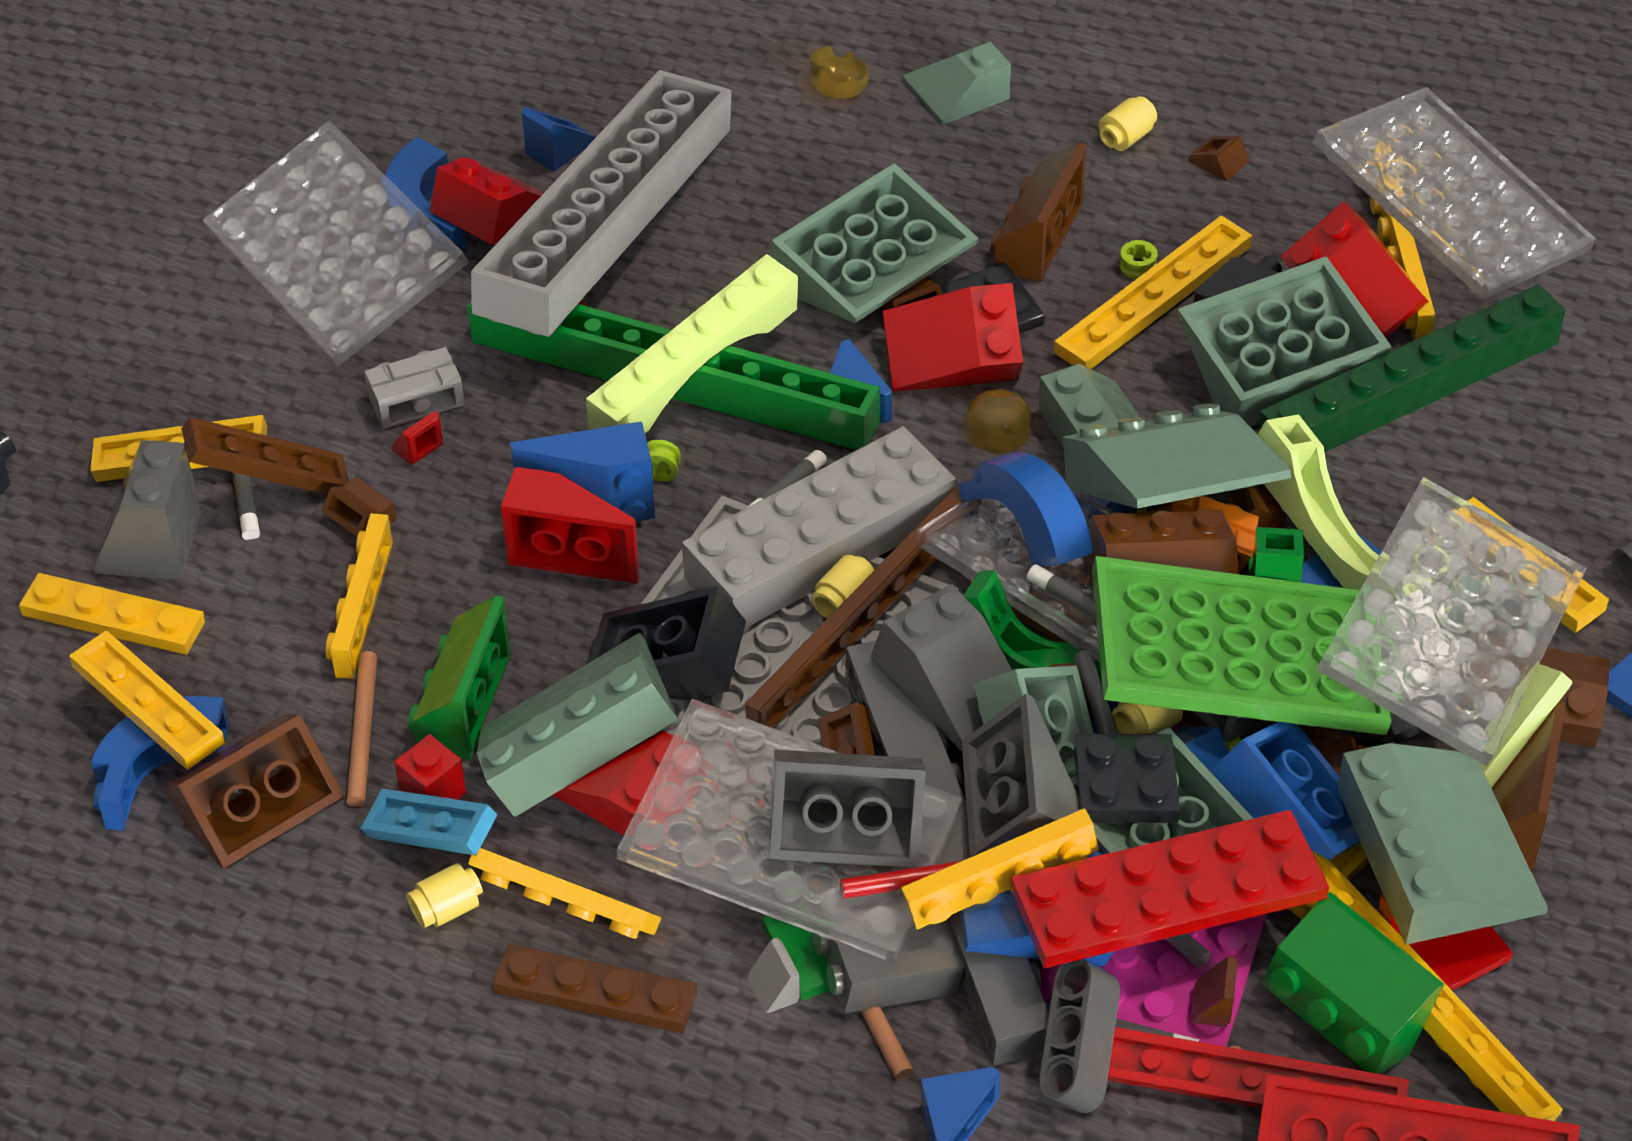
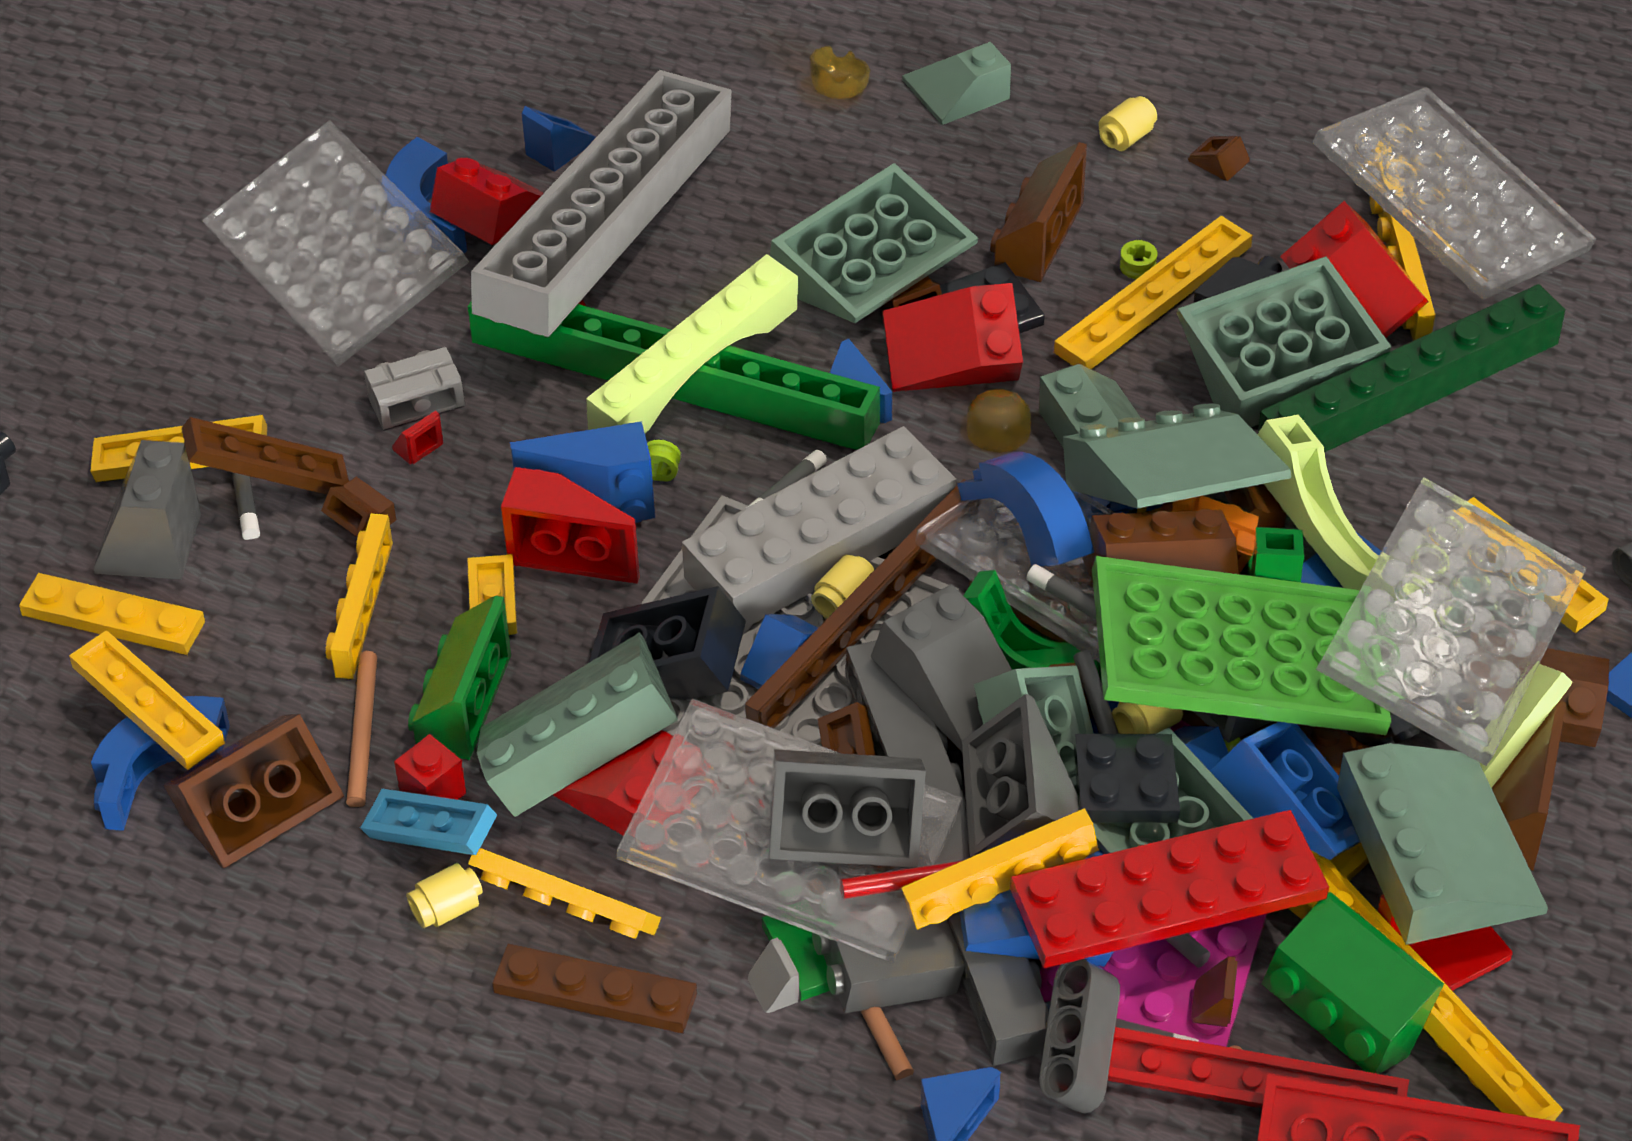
(493, 577): none -> yellow plate
(773, 646): none -> blue slope

